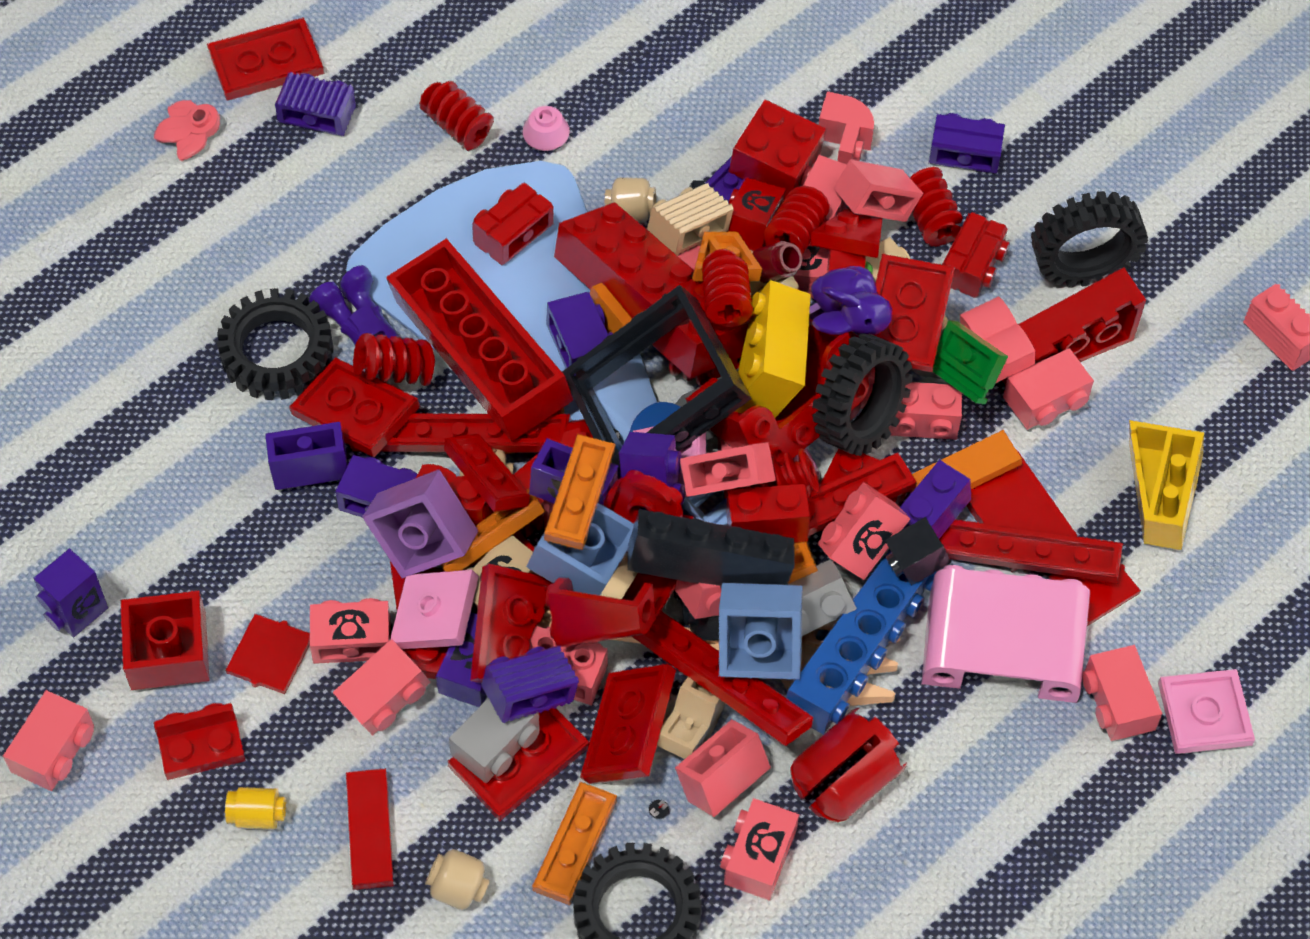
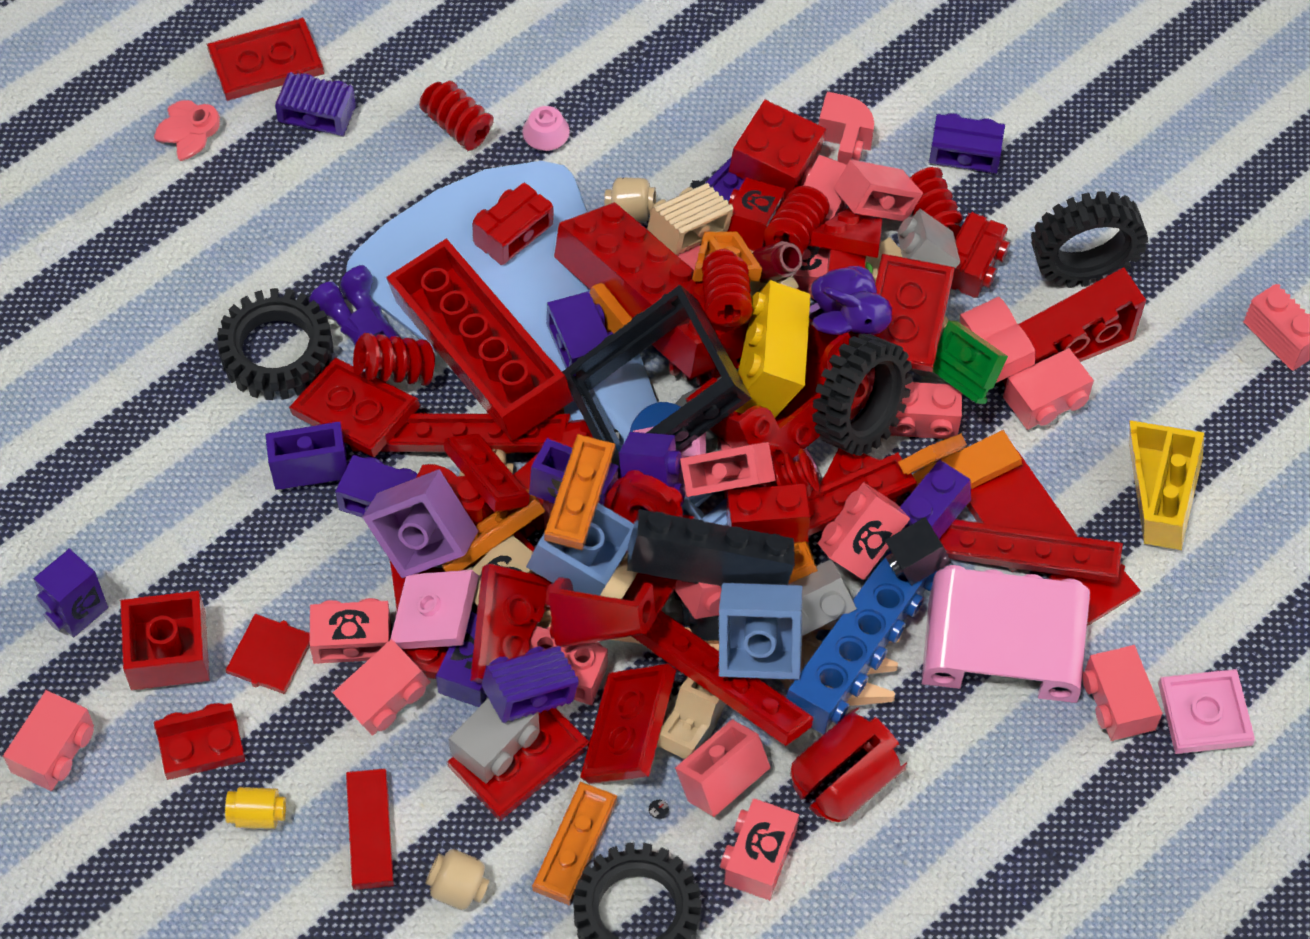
(927, 240): none -> light grey brick
(932, 454): none -> orange tile

